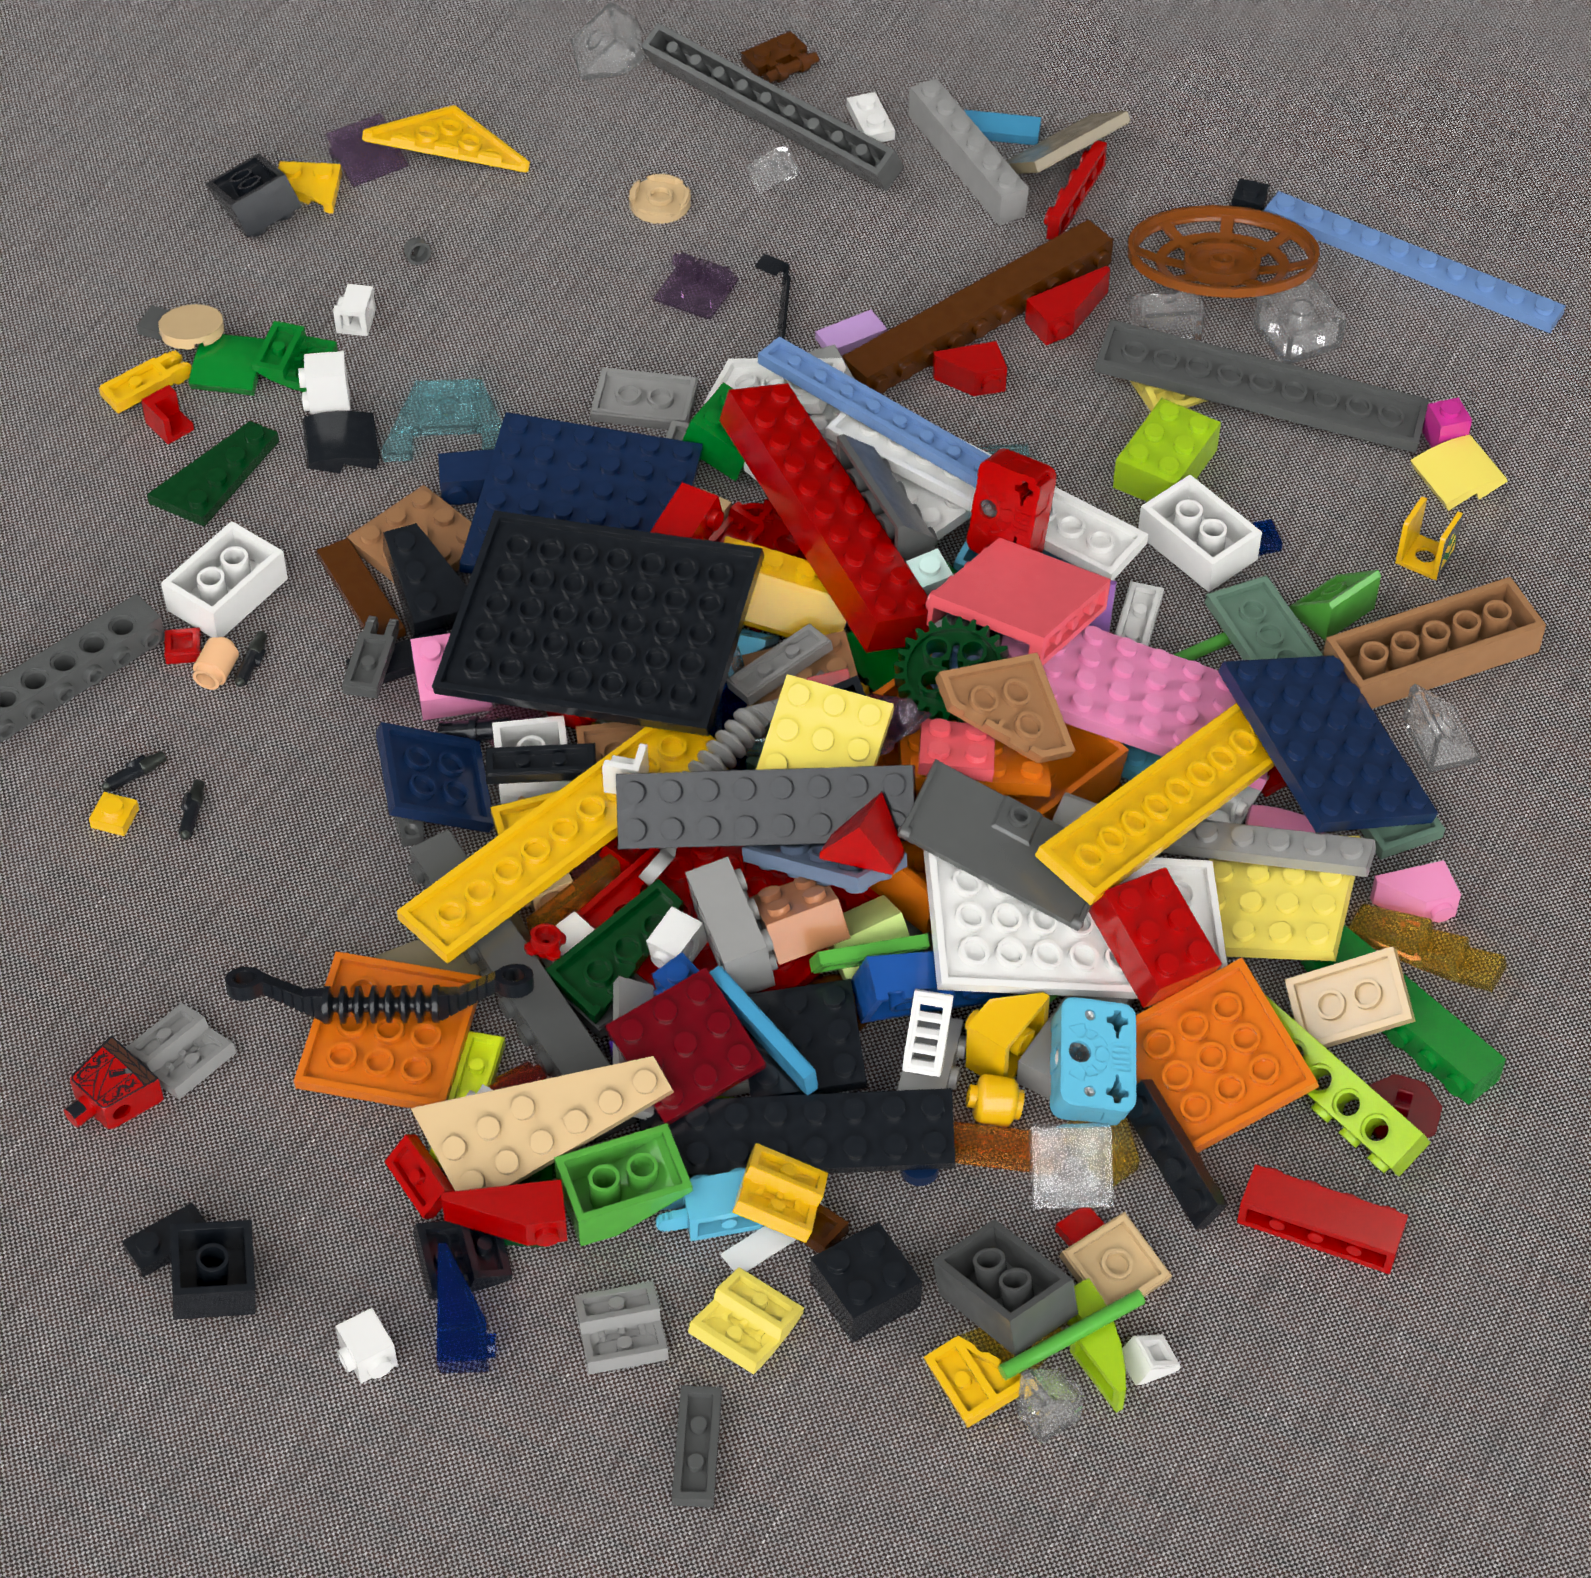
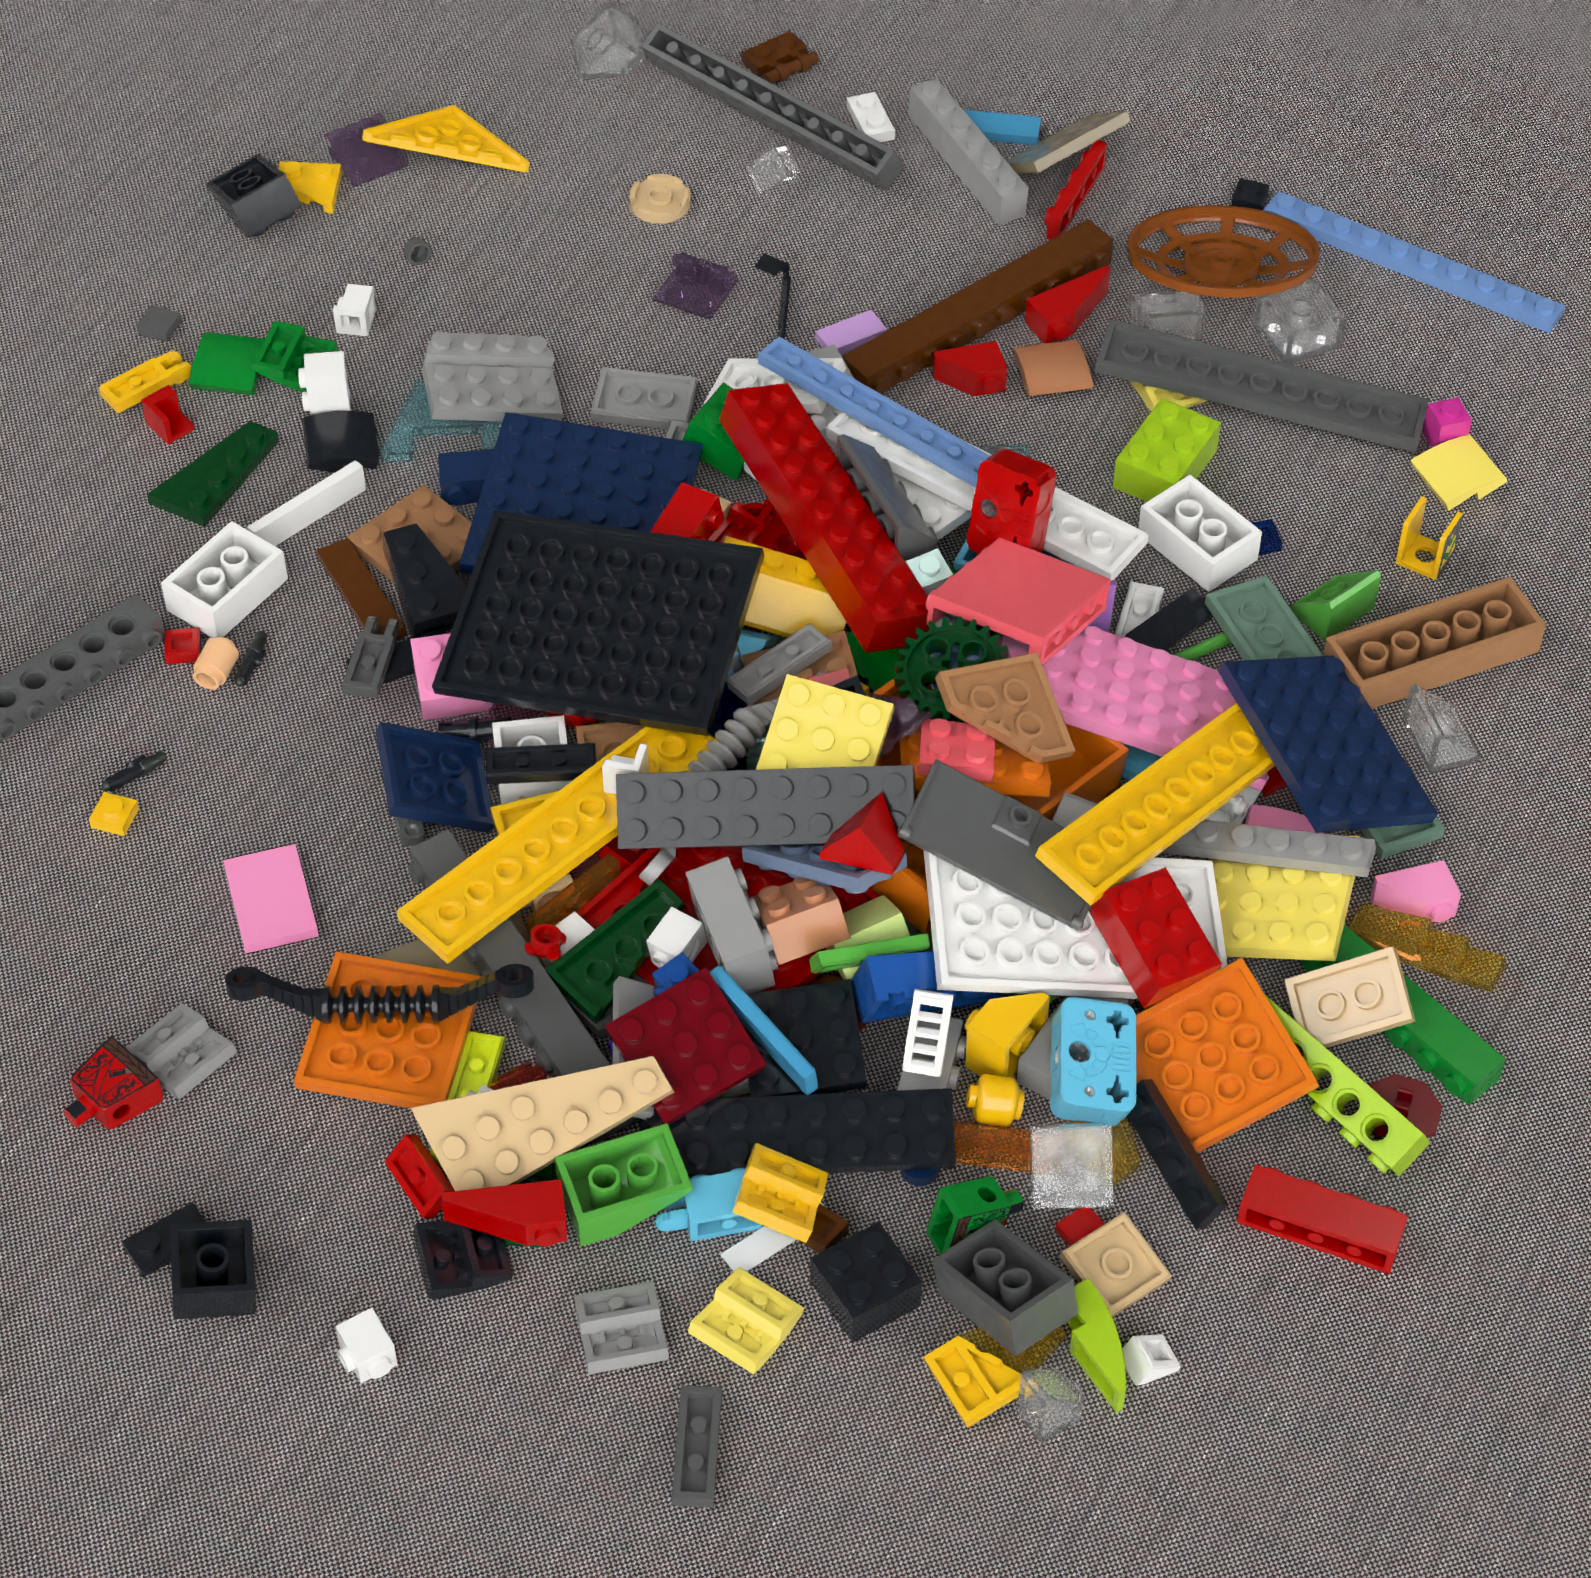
(191, 326): tan tile -> none
(191, 805): black piece -> none
(270, 898): none -> bright pink tile
(310, 505): none -> white tile
(461, 1326): clear blue slope -> none
(490, 375): none -> light grey plate
(967, 1208): none -> green torso
(1053, 367): none -> nougat slope
(1071, 1334): bright green bar -> none
(1173, 622): none -> black tile

